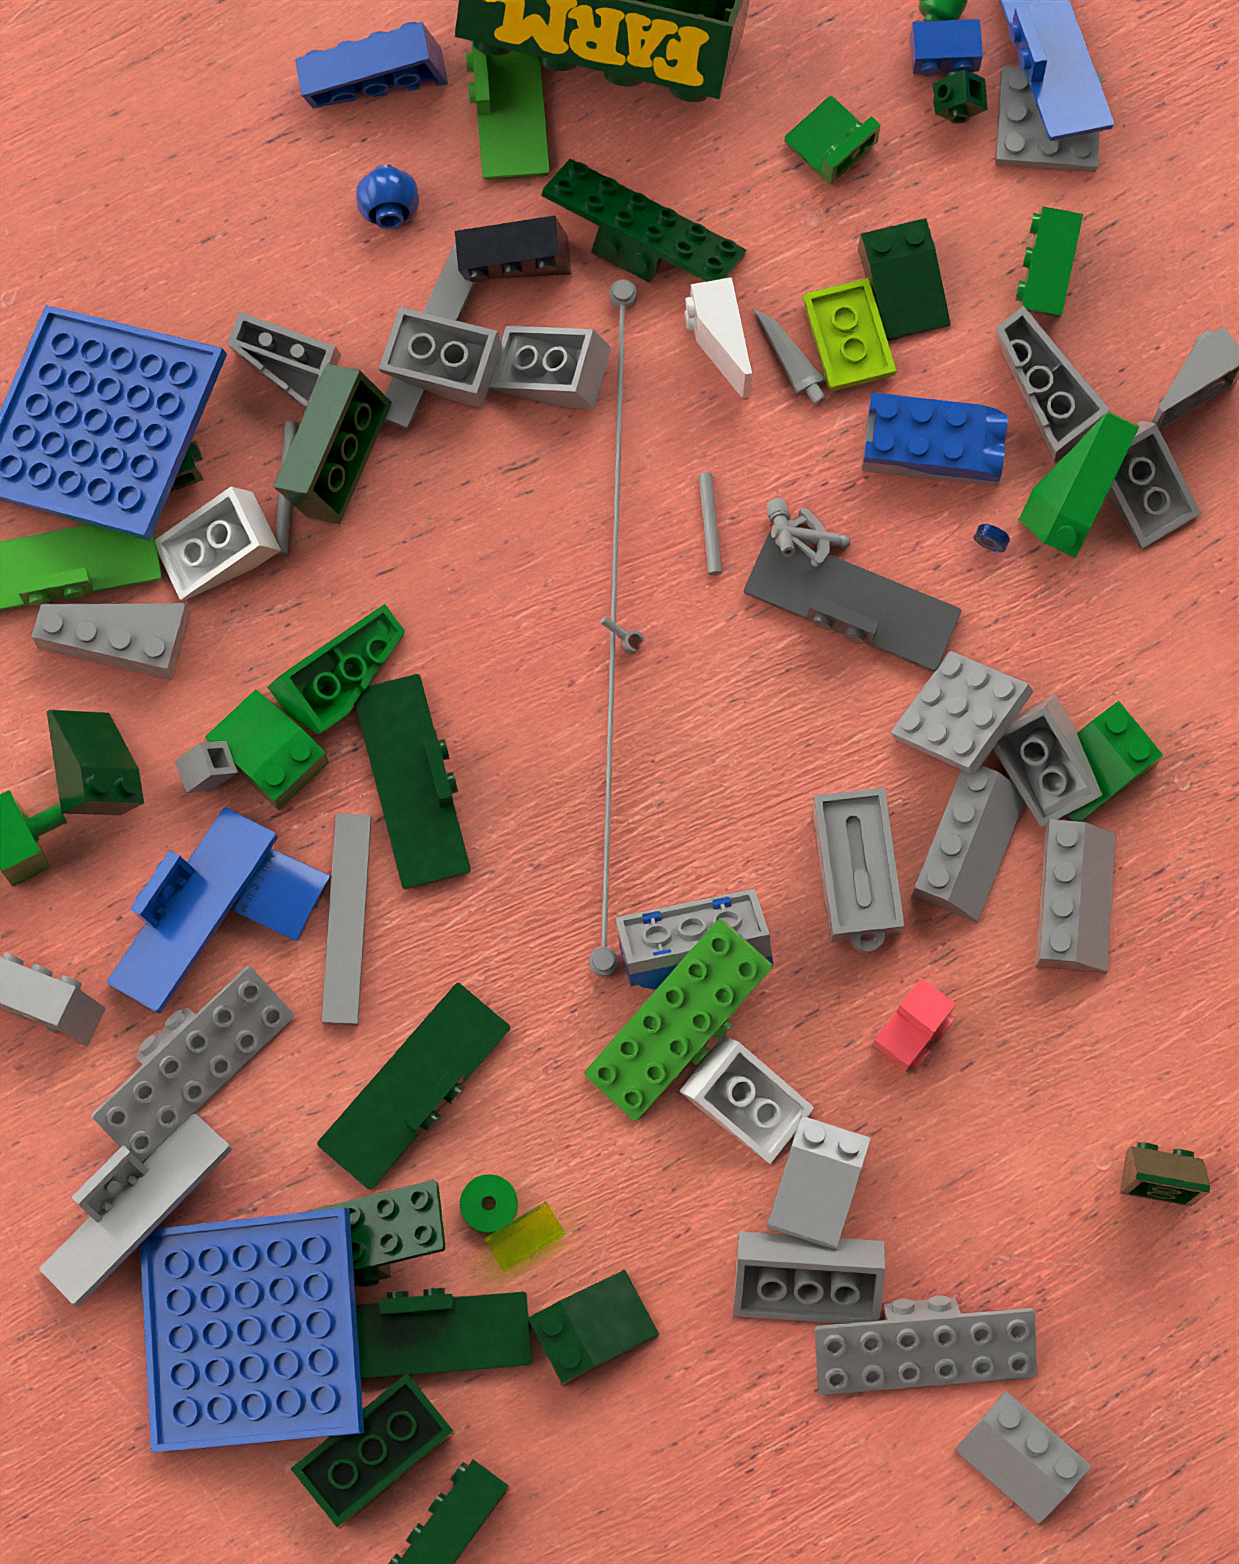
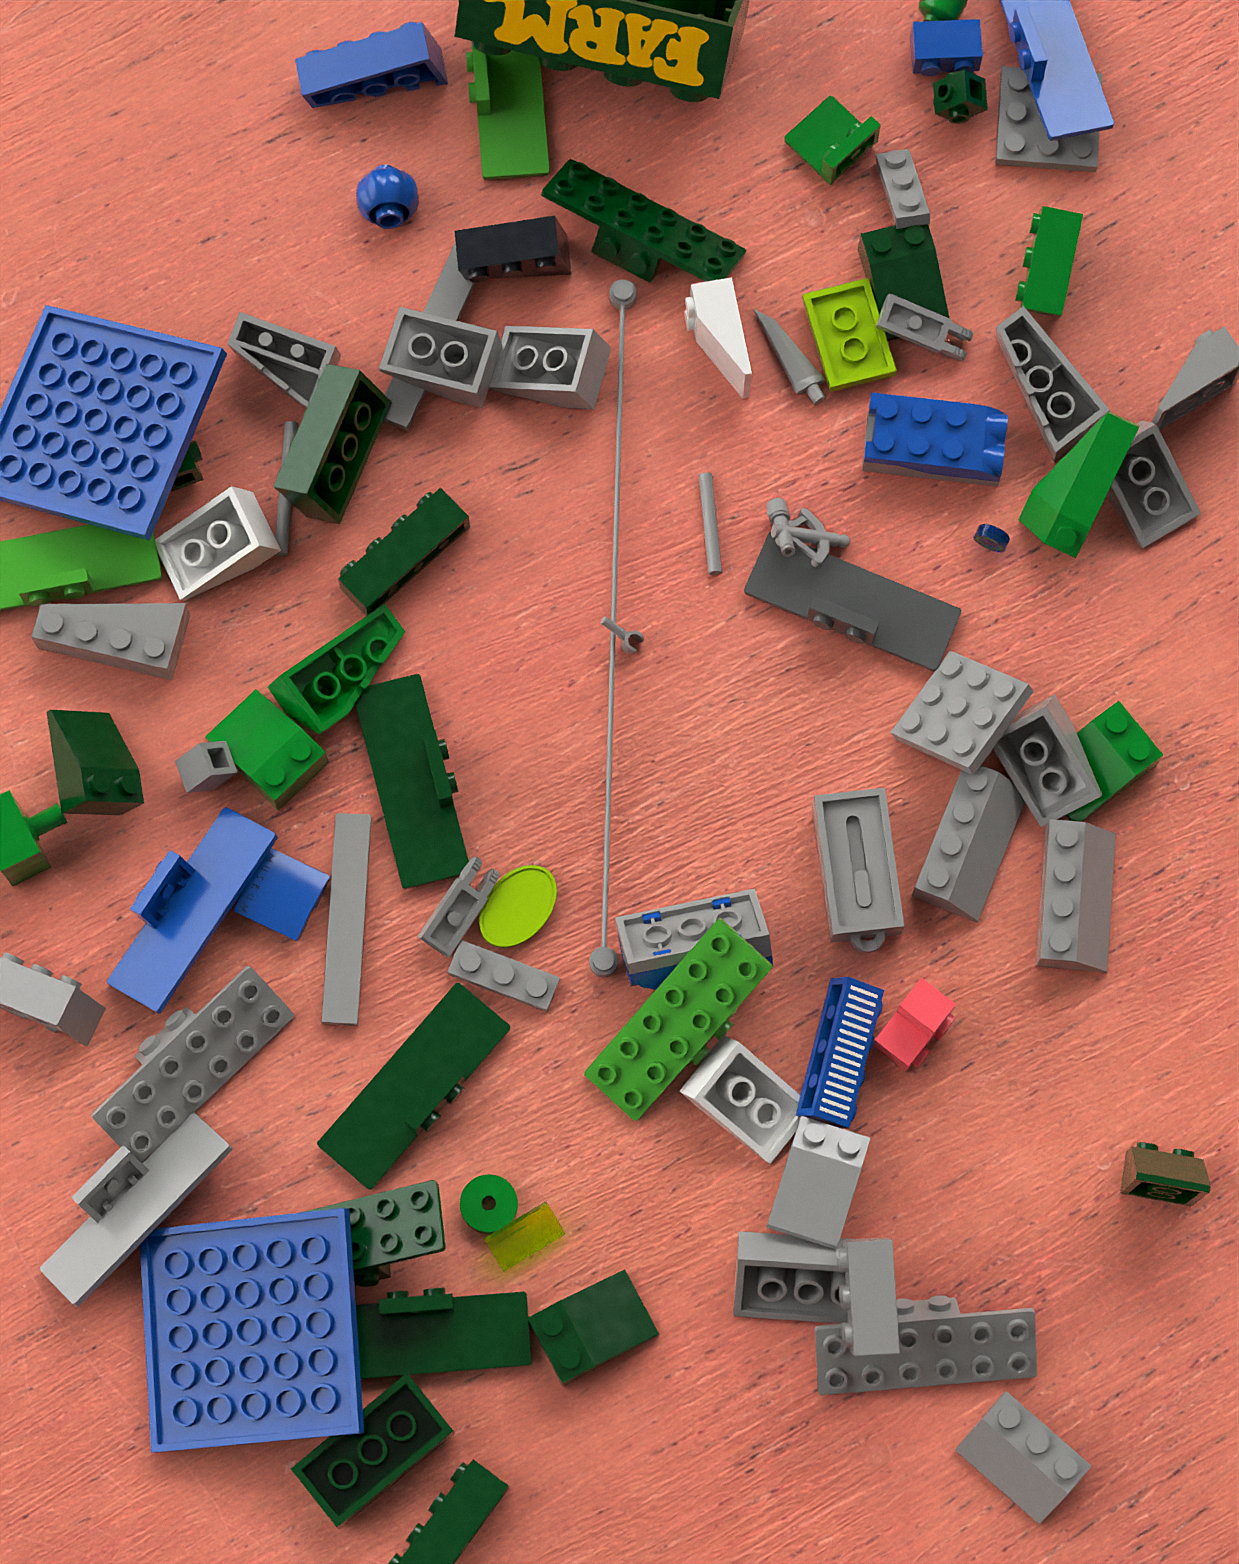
(404, 551): none -> dark green brick
(458, 909): none -> light grey hinge
(503, 976): none -> light grey plate
(518, 906): none -> lime piece
(840, 1052): none -> blue brick
(869, 1296): none -> light grey brick
(902, 188): none -> light grey plate
(921, 326): none -> light grey hinge

